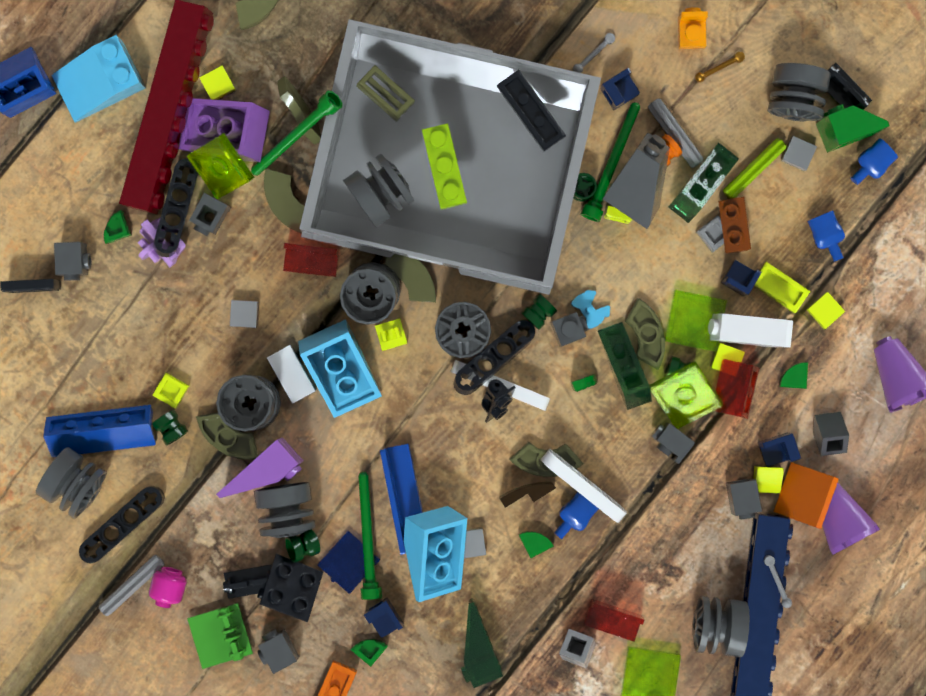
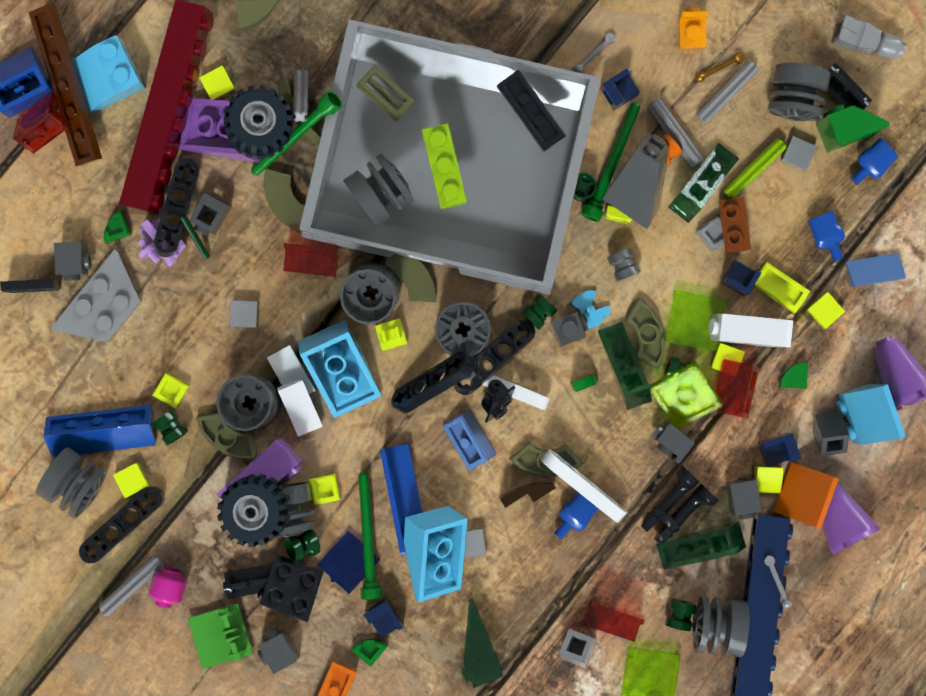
(40, 125): none -> clear red panel
(65, 84): none -> reddish brown plate
(102, 303): none -> light grey wing
(131, 480): none -> neon yellow tile
(195, 237): none -> dark green piece
(220, 166): clear neon green tile -> none
(254, 510): none -> black wheel
(258, 122): none -> black wheel
(300, 96): none -> light grey axle
(300, 407): none -> white tile
(324, 489): none -> neon yellow tile
(456, 369): none -> black beam
(469, 440): none -> medium blue slope
(535, 543): green tile -> none
(623, 264): none -> flat silver wheel
(680, 614): none -> dark green wheel
(700, 496): none -> black piece
(702, 546): none -> clear green slope
(727, 92): none -> light grey axle
(866, 38): none -> light grey piece
(870, 414): none -> medium azure slope
(875, 270): none -> medium blue slope

